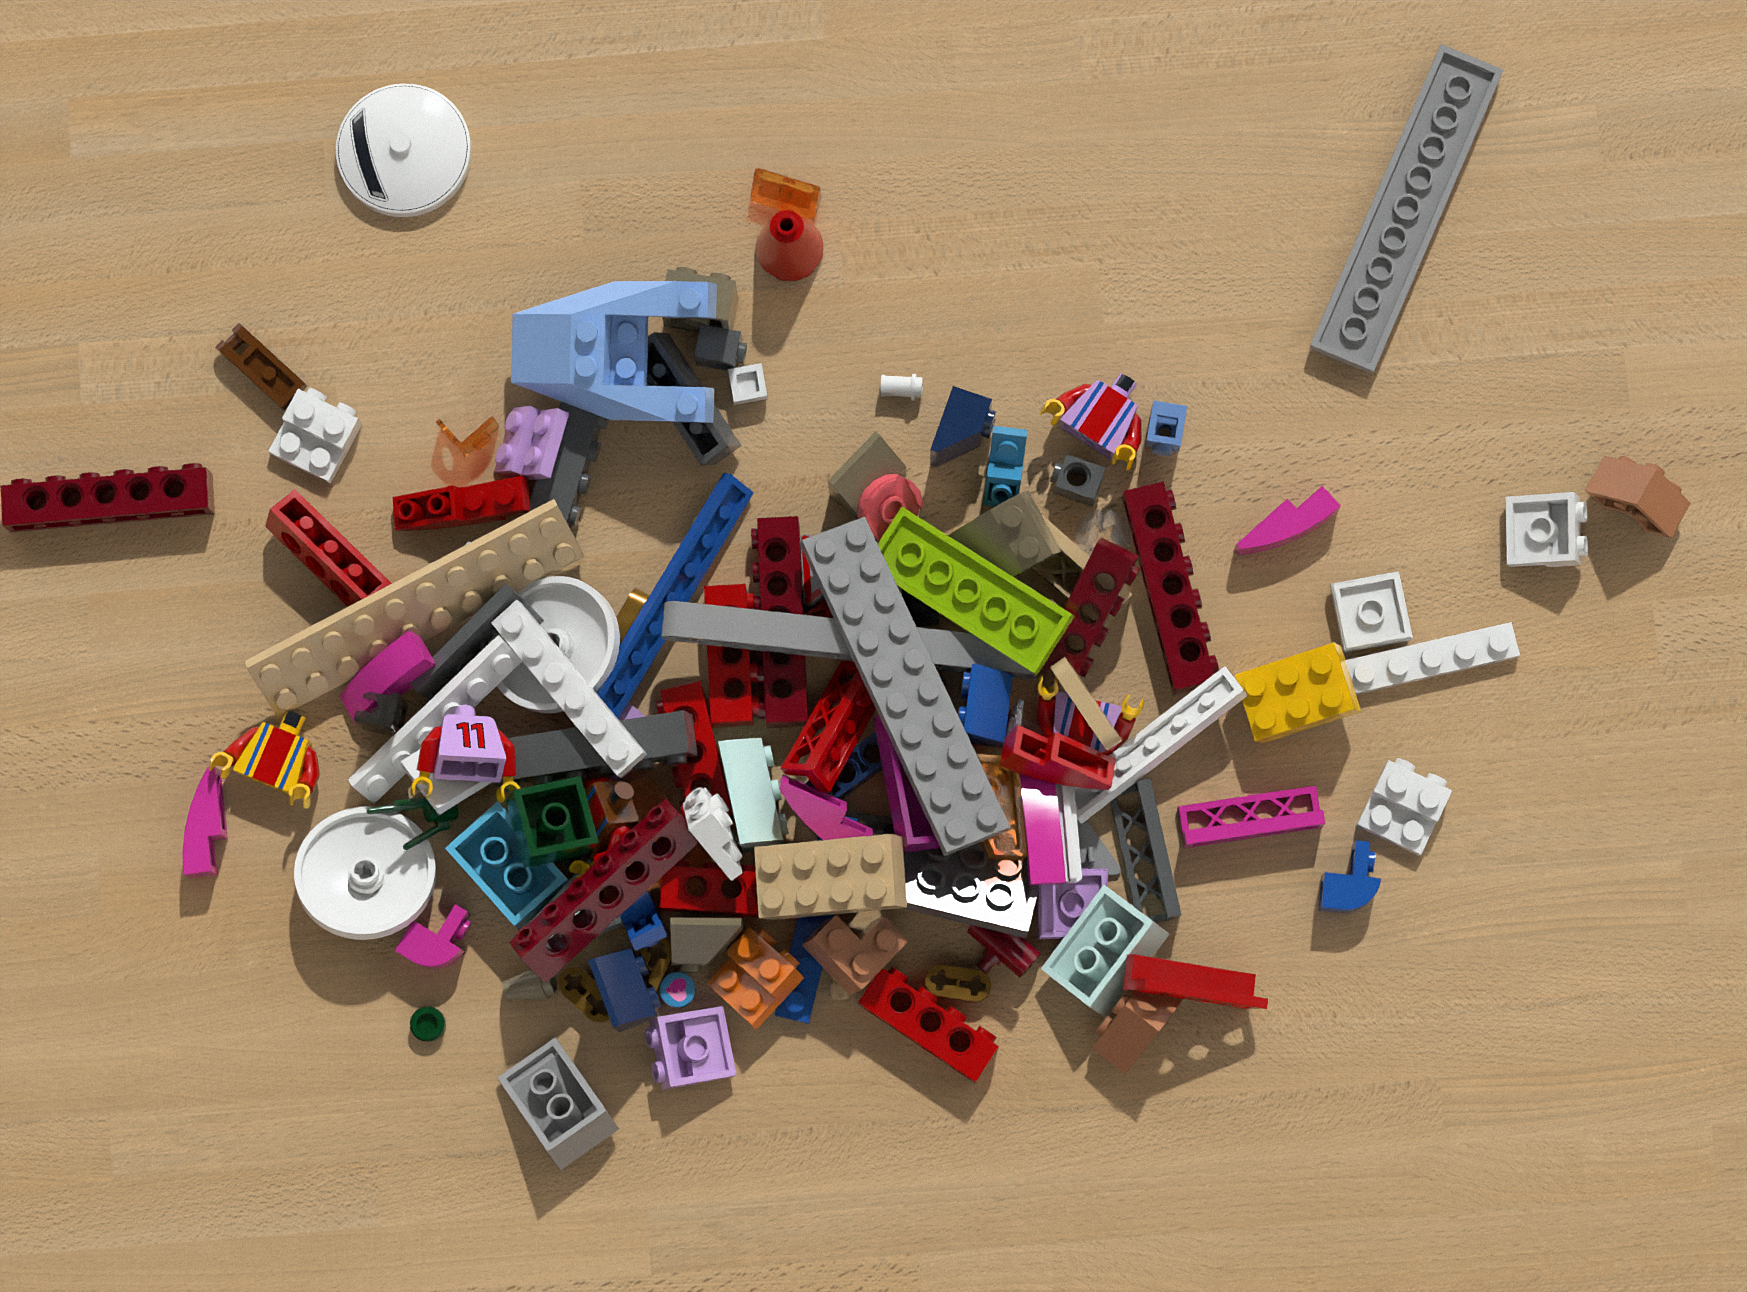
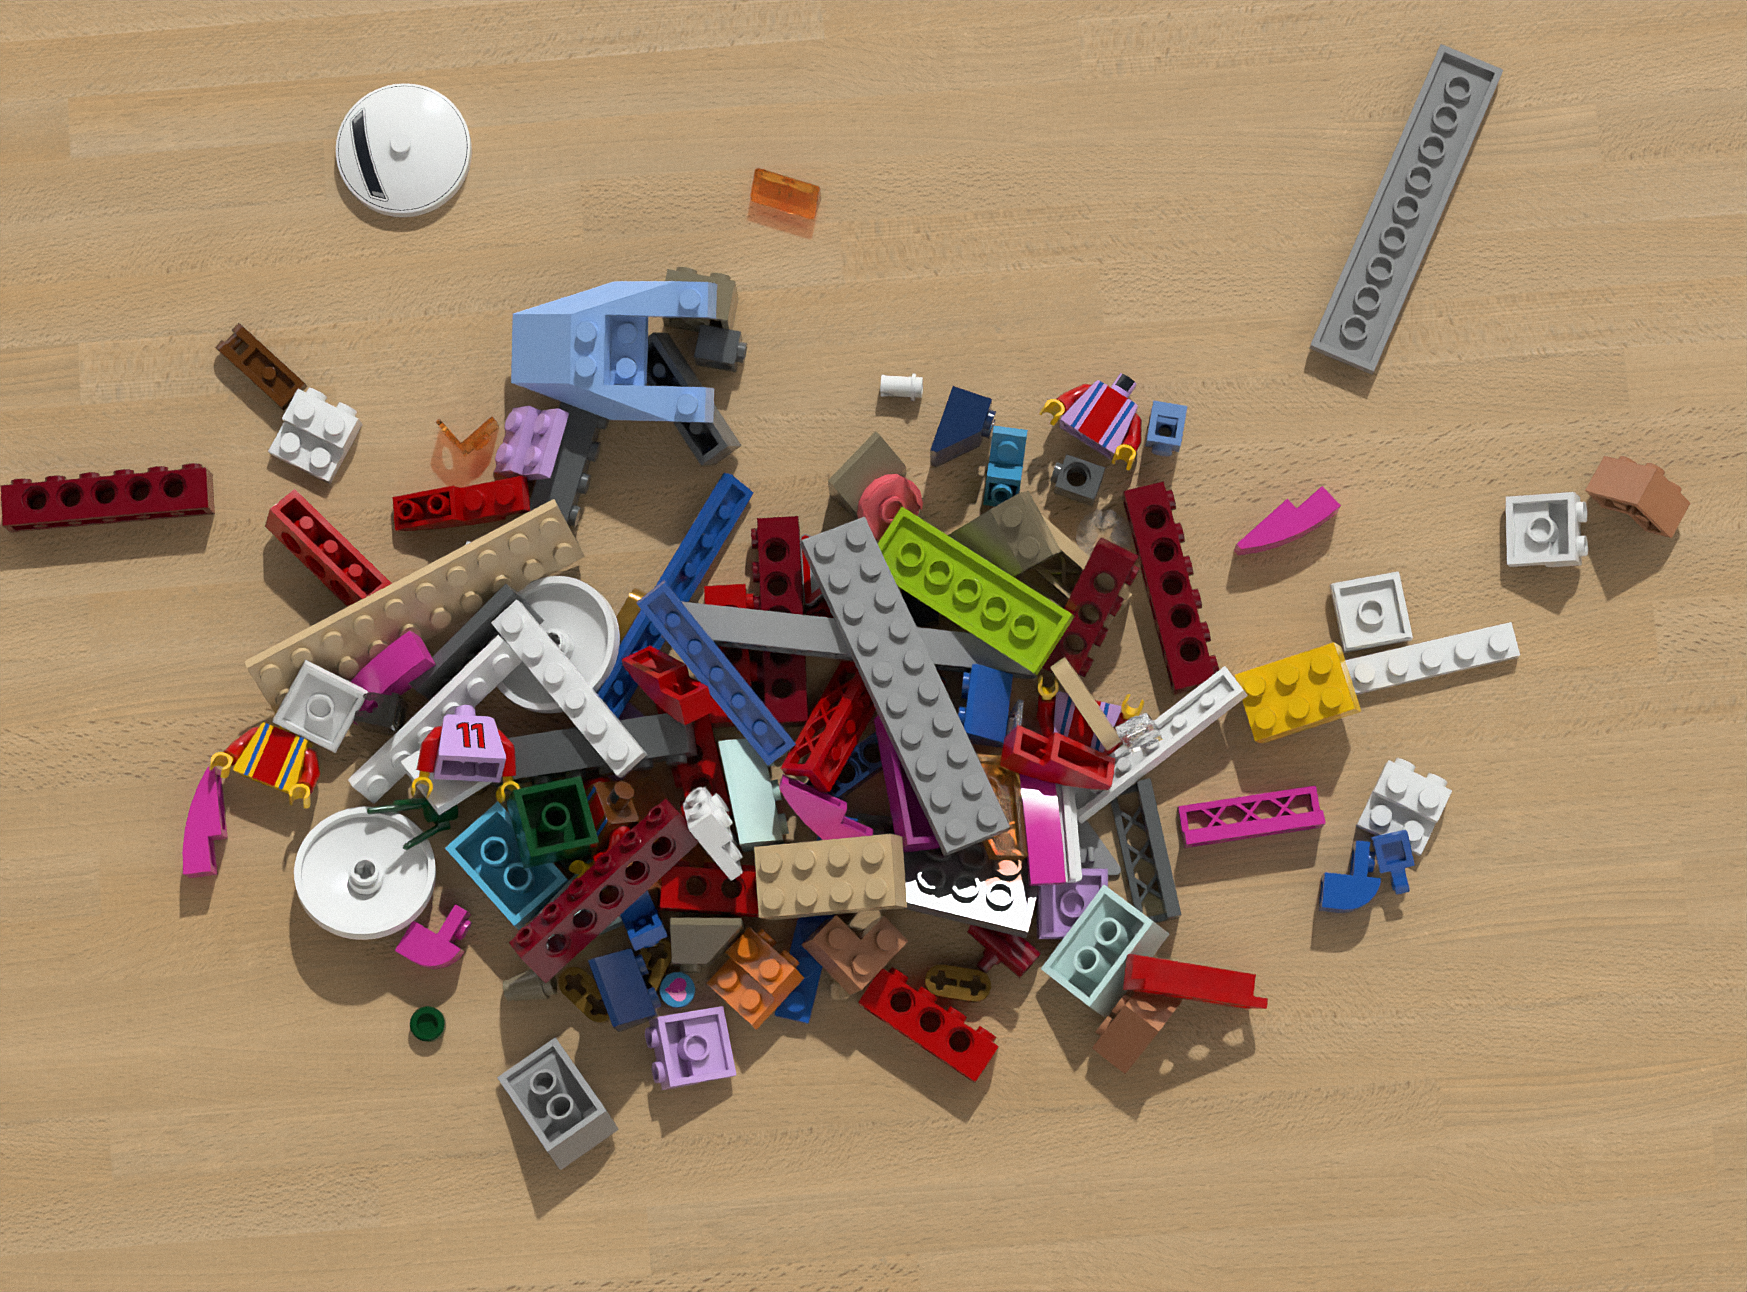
(320, 706): none -> white plate
(669, 684): none -> red slope
(716, 672): none -> blue plate
(747, 384): white plate -> none
(789, 246): red cone -> none
(1138, 733): none -> clear plate
(1393, 856): none -> blue plate

